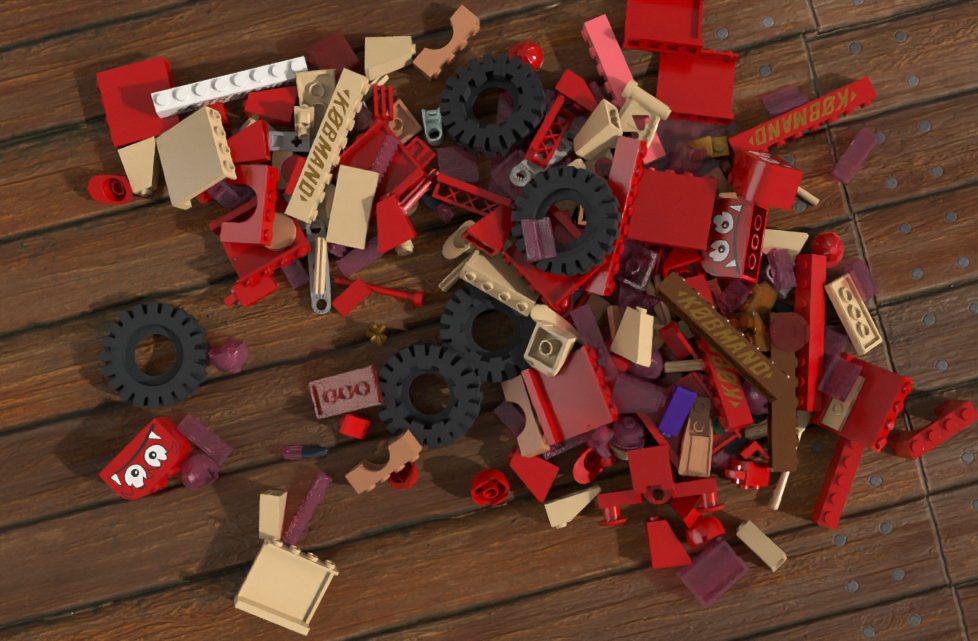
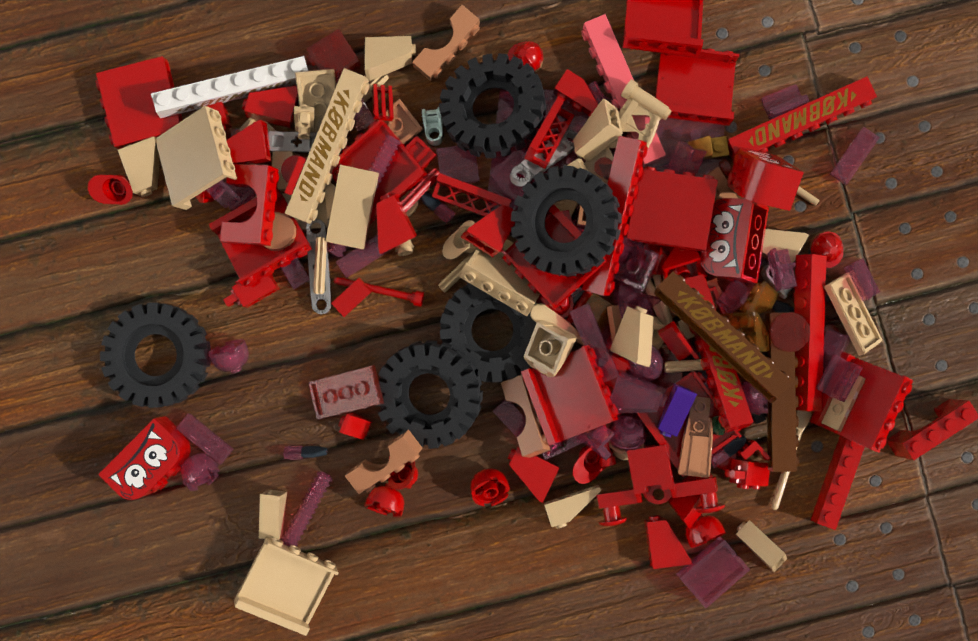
(376, 333): pearl gold plant -> none
(385, 501): none -> red cylinder
(538, 239): clear pink panel -> none

